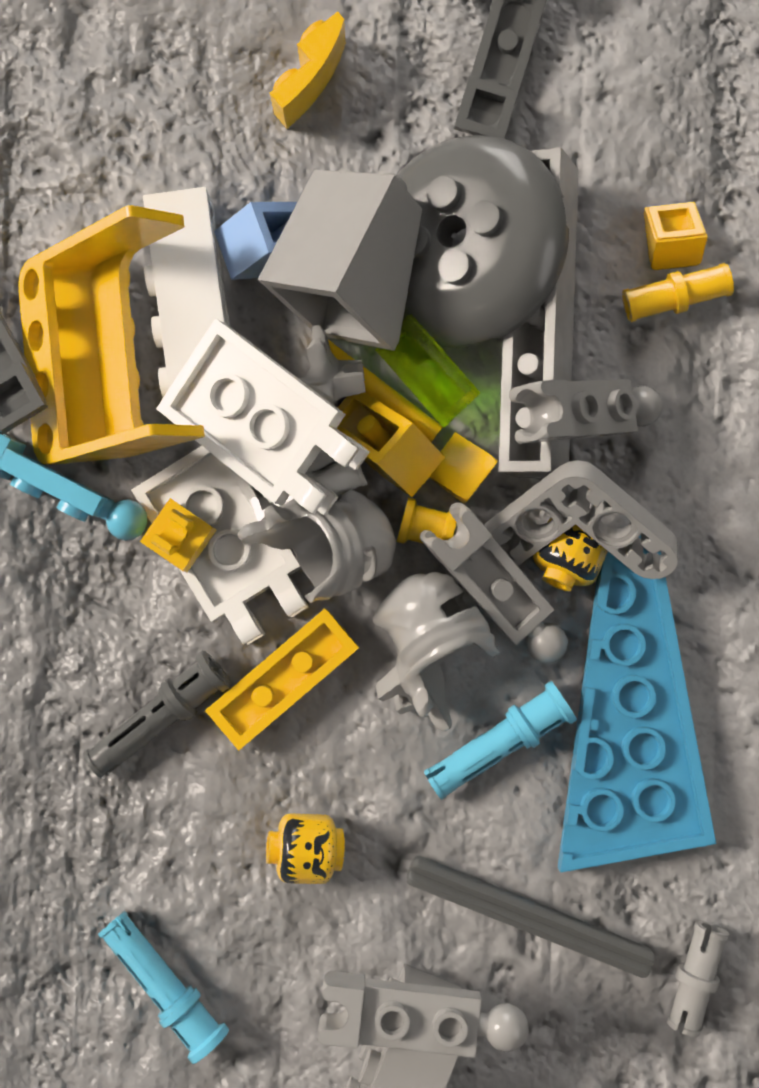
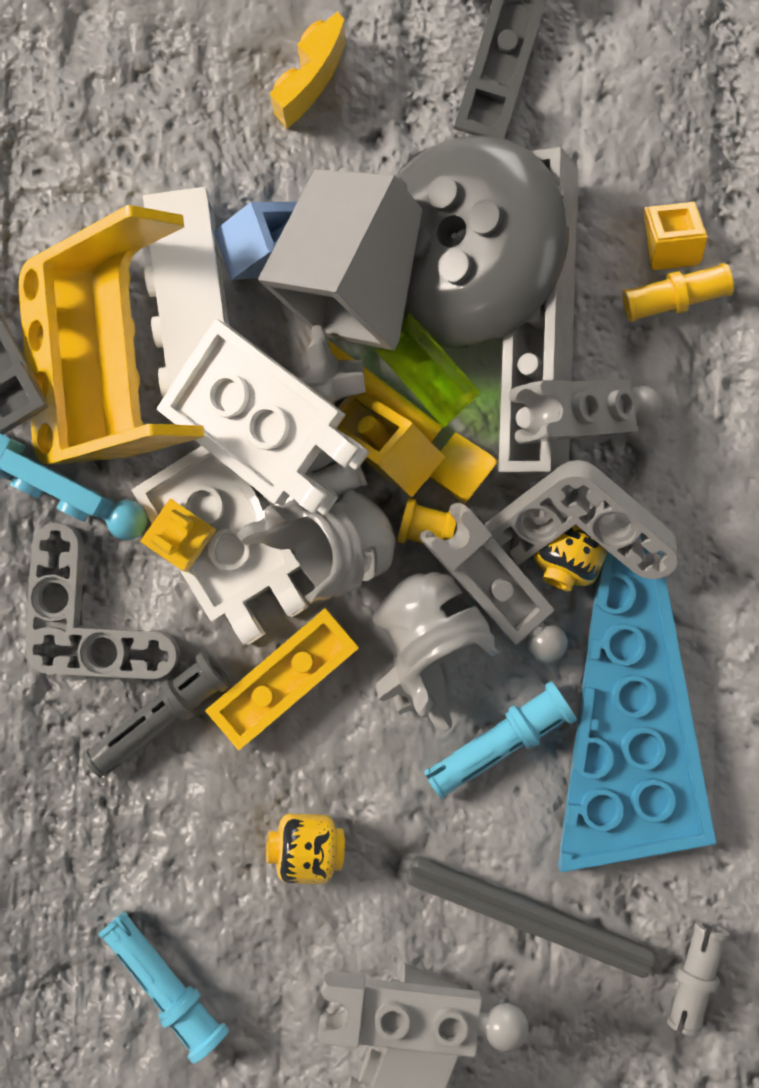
(66, 623): none -> light grey beam

